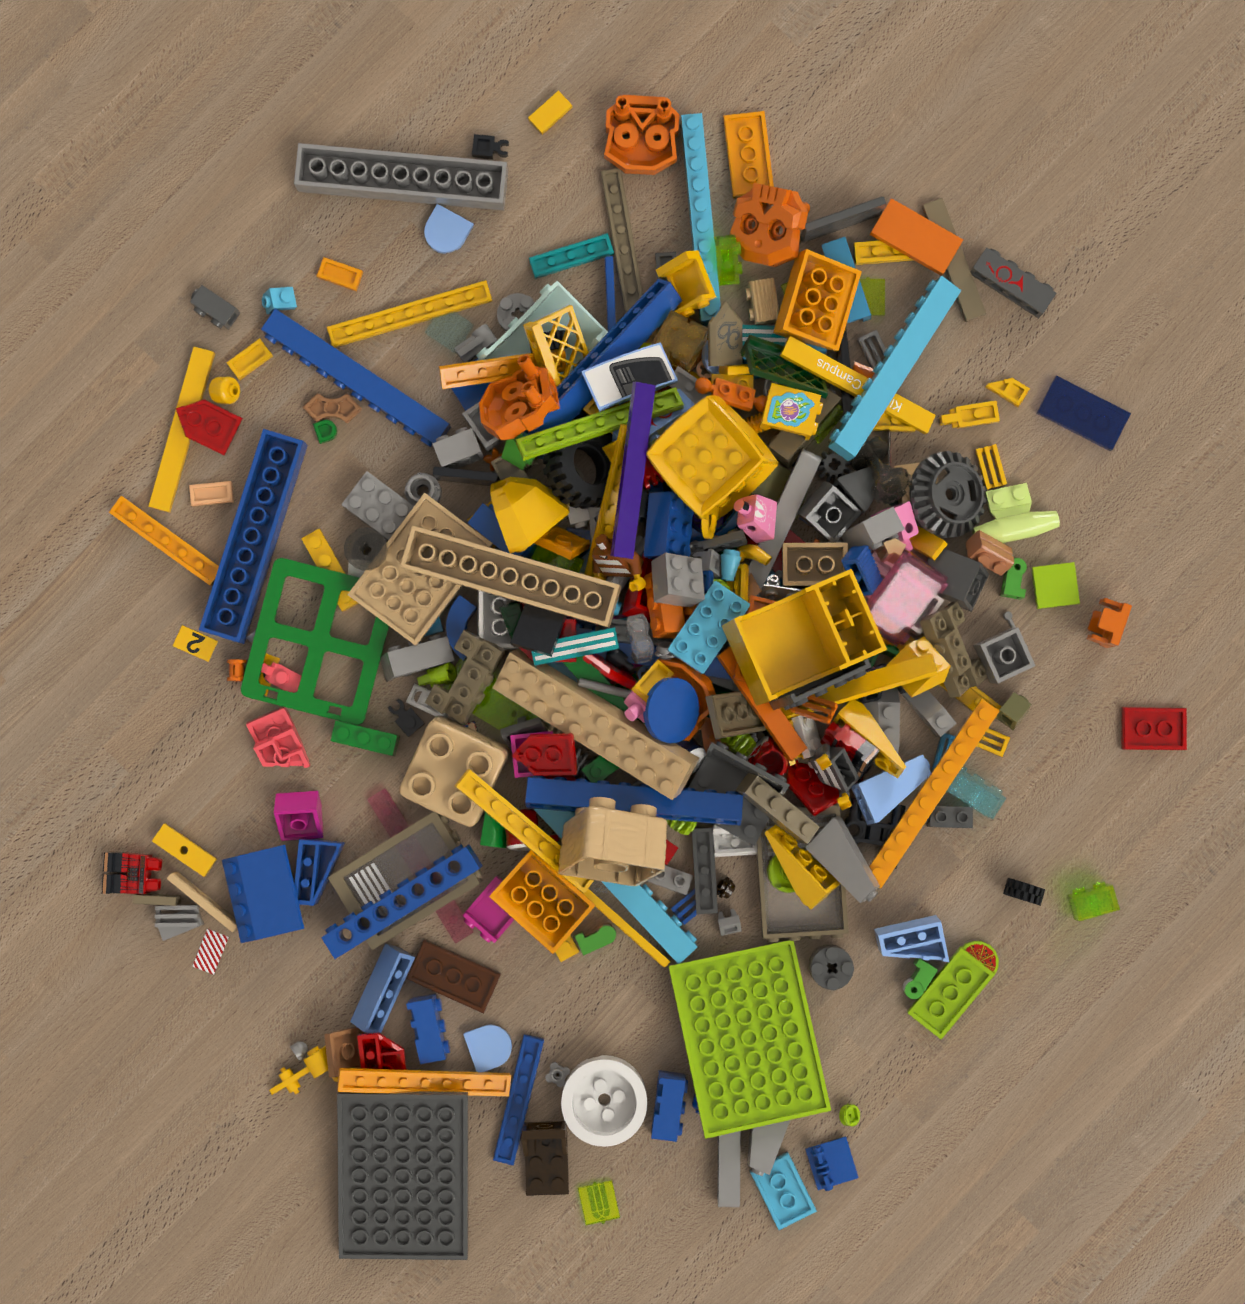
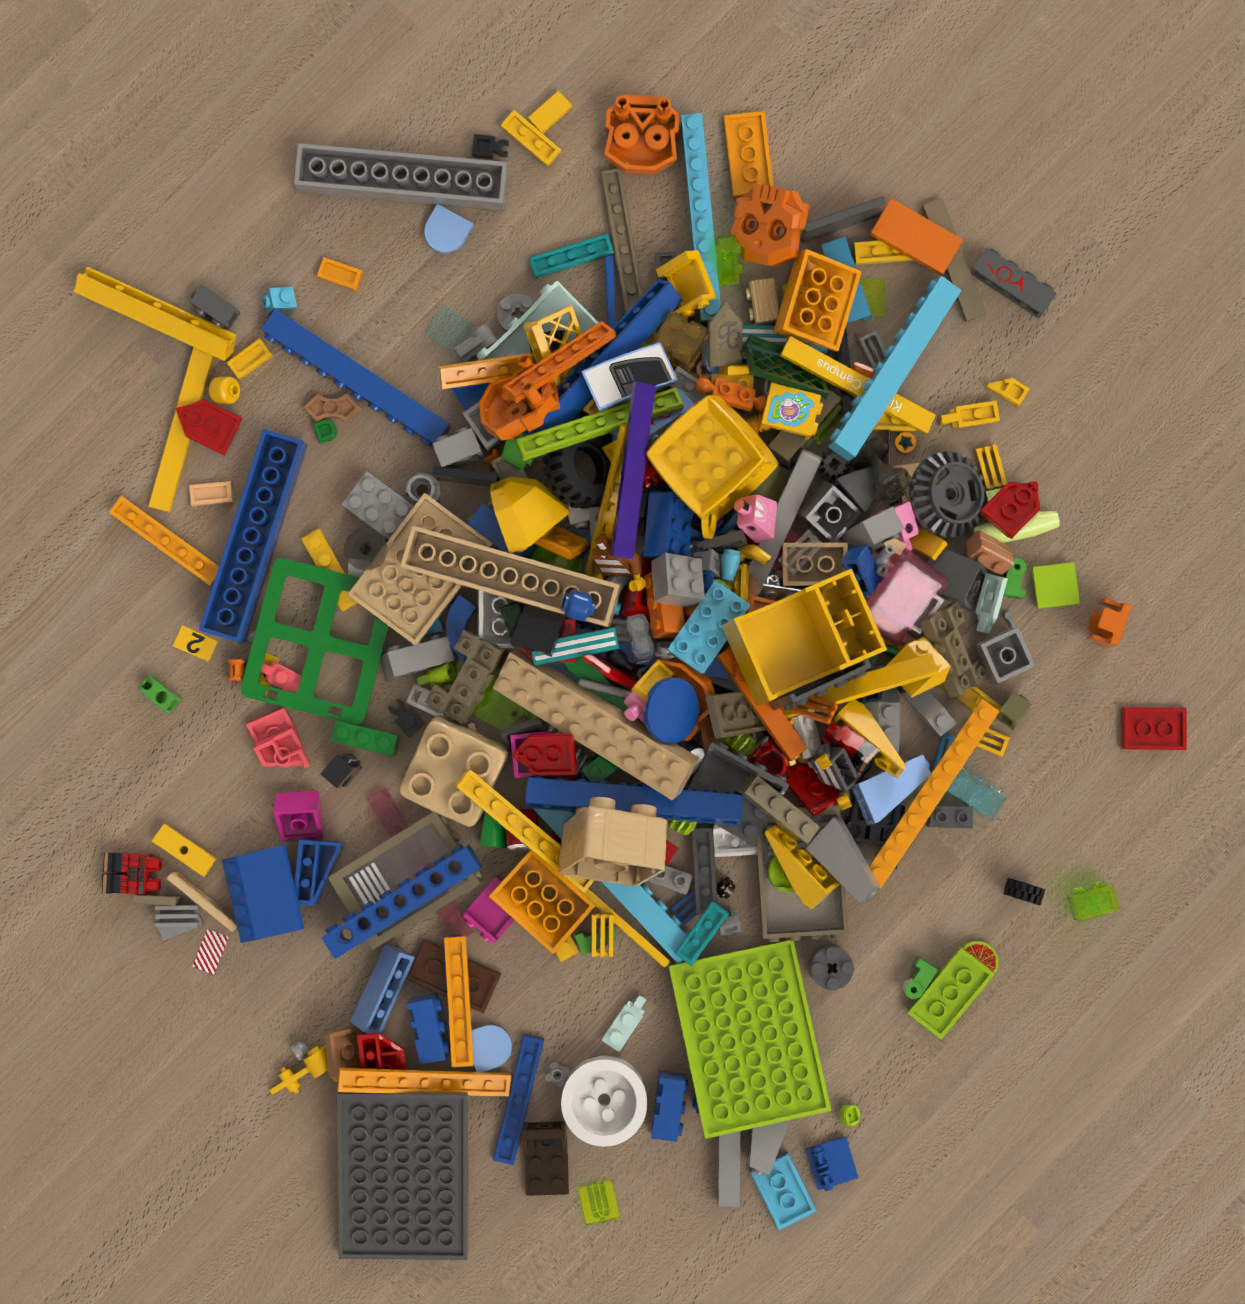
(155, 313): none -> yellow tile
(159, 694): none -> bright green leg
(342, 770): none -> black arch
(409, 314): yellow tile -> none
(459, 1001): none -> light orange plate
(530, 138): none -> yellow plate
(560, 360): none -> orange tile
(577, 605): none -> blue head
(602, 953): none -> yellow tile
(624, 1023): none -> light aqua hinge
(701, 933): none -> teal tile
(814, 539): none -> clear tile
(883, 560): none -> light grey arm
(905, 443): none -> light orange tile
(913, 939): light blue wedge -> none
(990, 601): none -> light aqua hinge
(1012, 507): none -> red tile
(1083, 413): clear blue tile -> none

